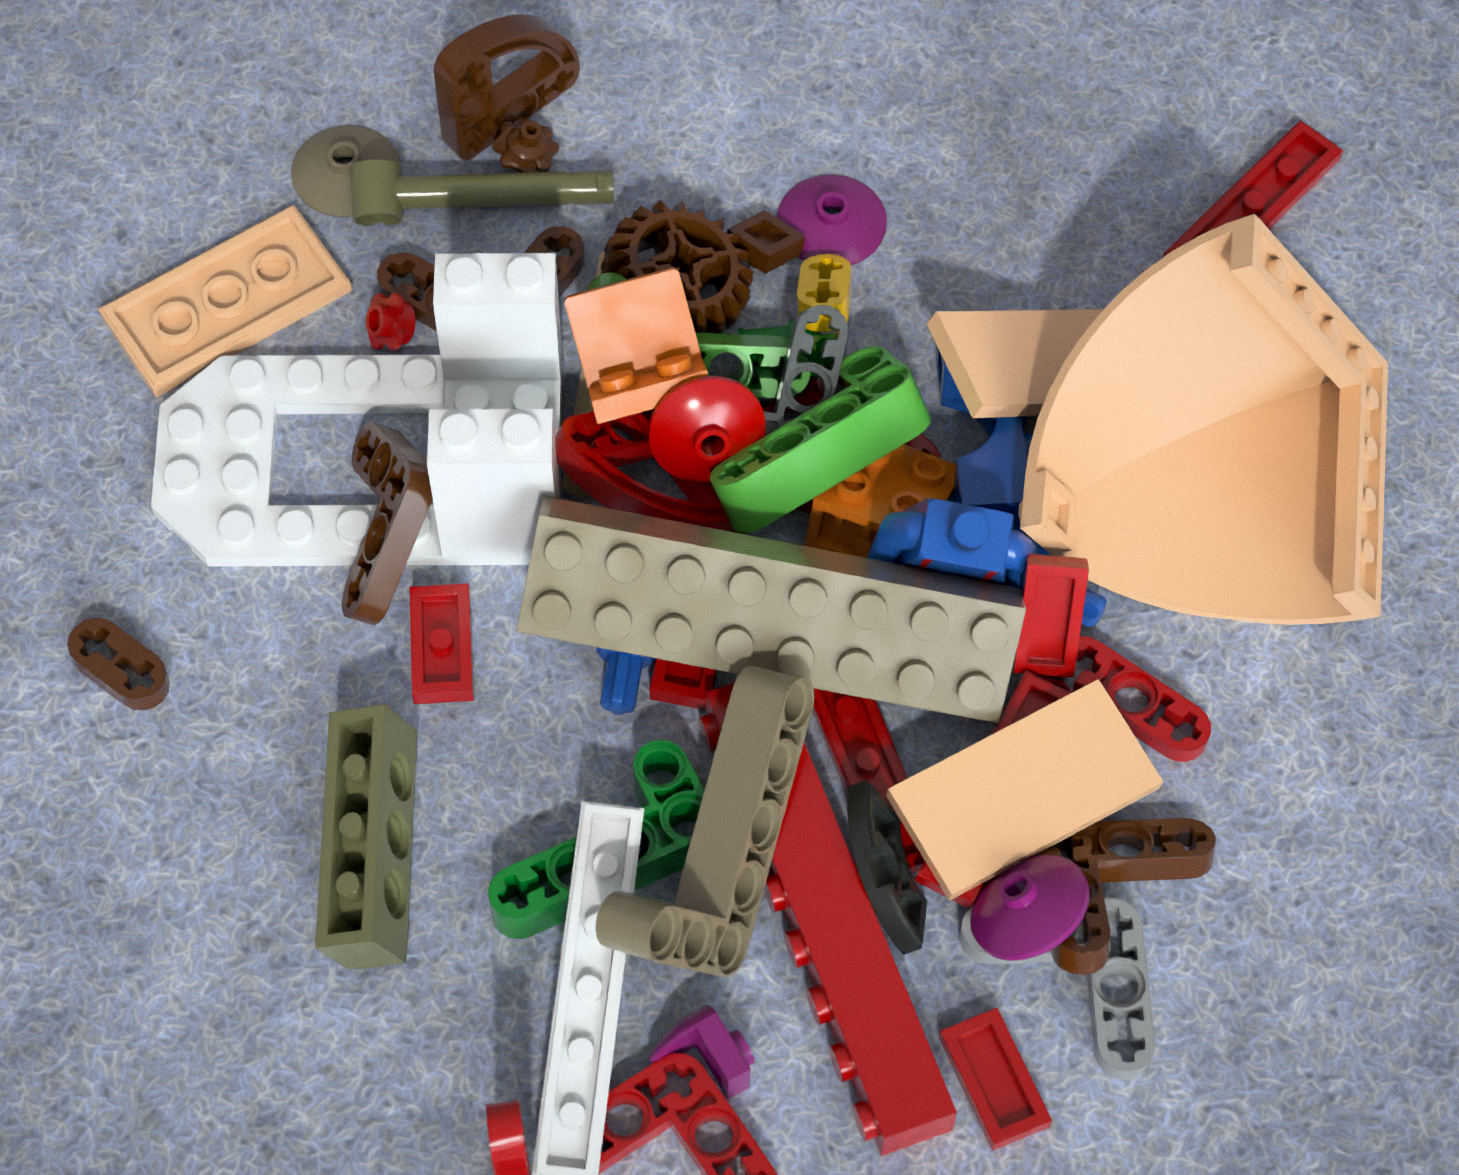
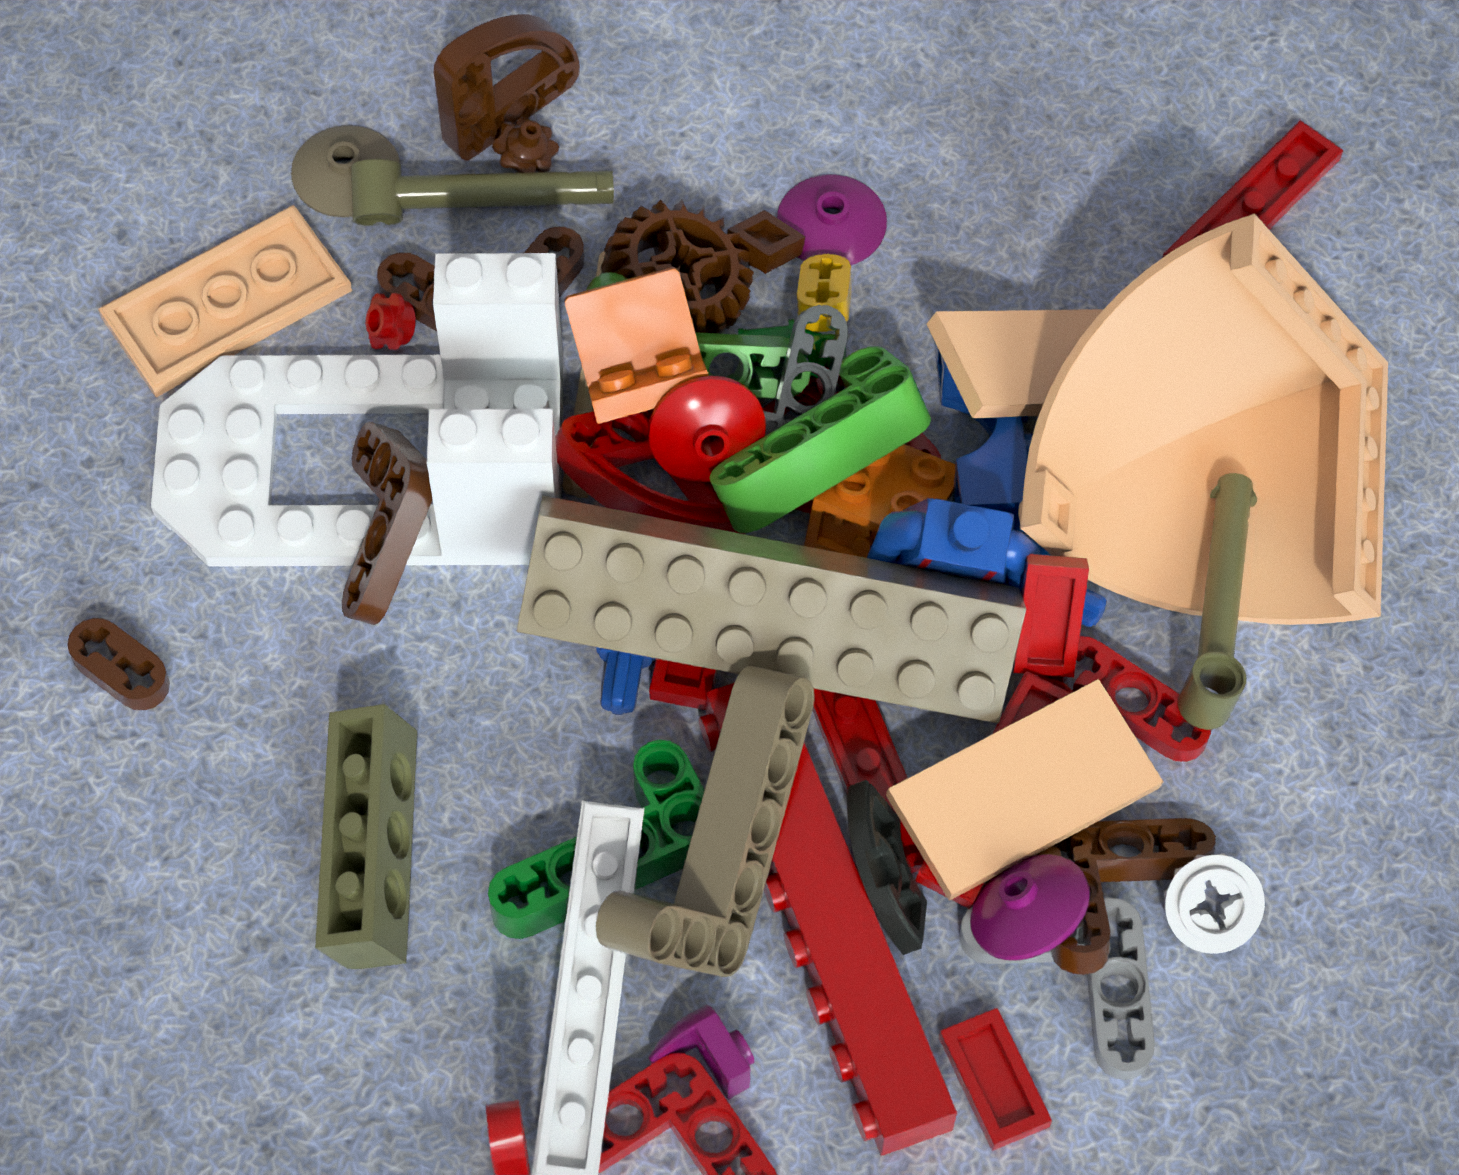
(441, 643): red plate -> none
(1215, 658): none -> olive piece
(1238, 916): none -> white gear

